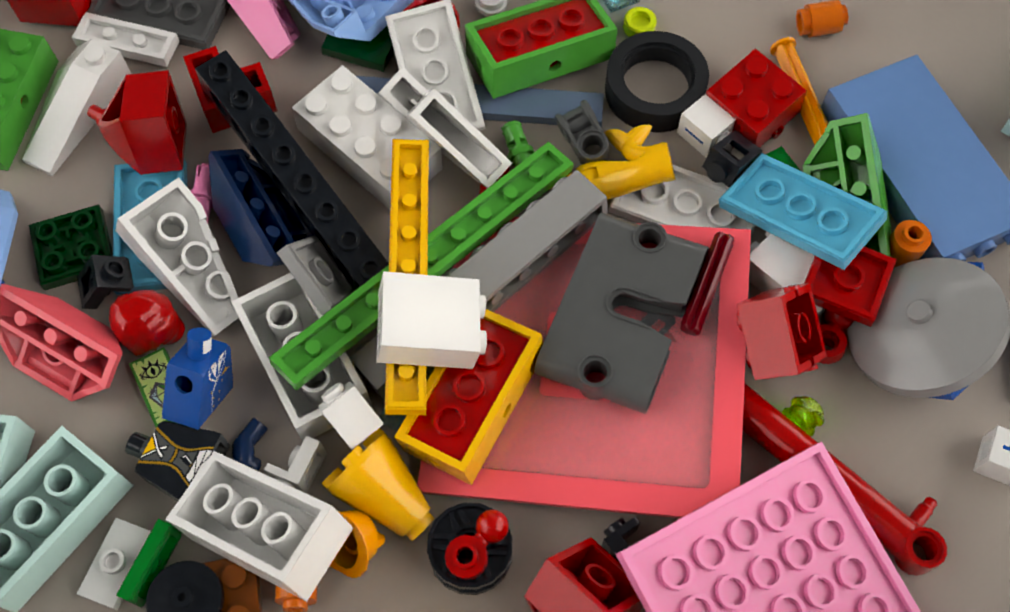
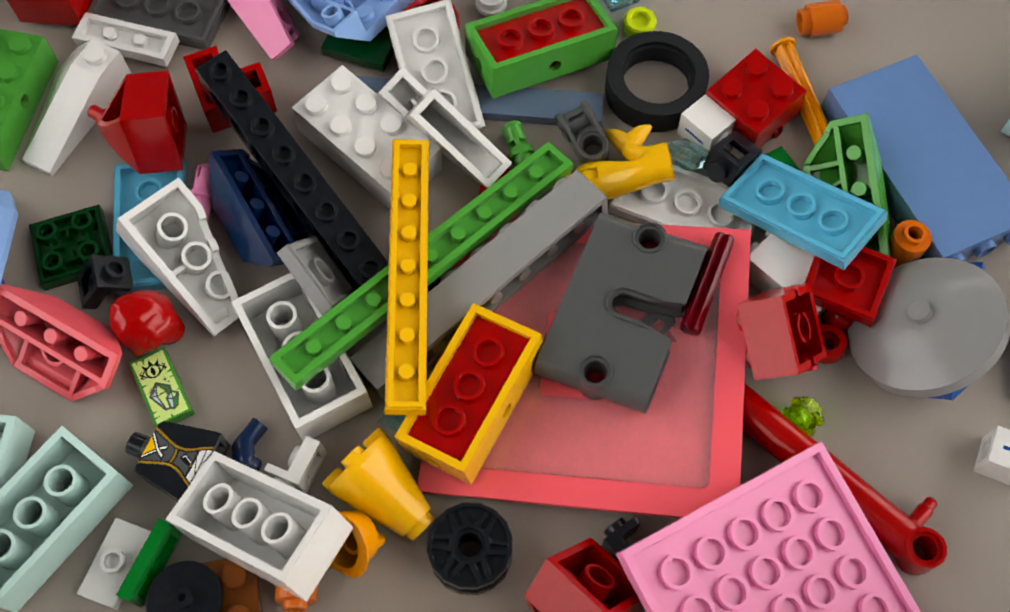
(197, 379): blue torso -> none
(349, 413): white brick -> none
(430, 320): white brick -> none
(490, 528): red plate -> none
(688, 154): none -> clear light blue plate

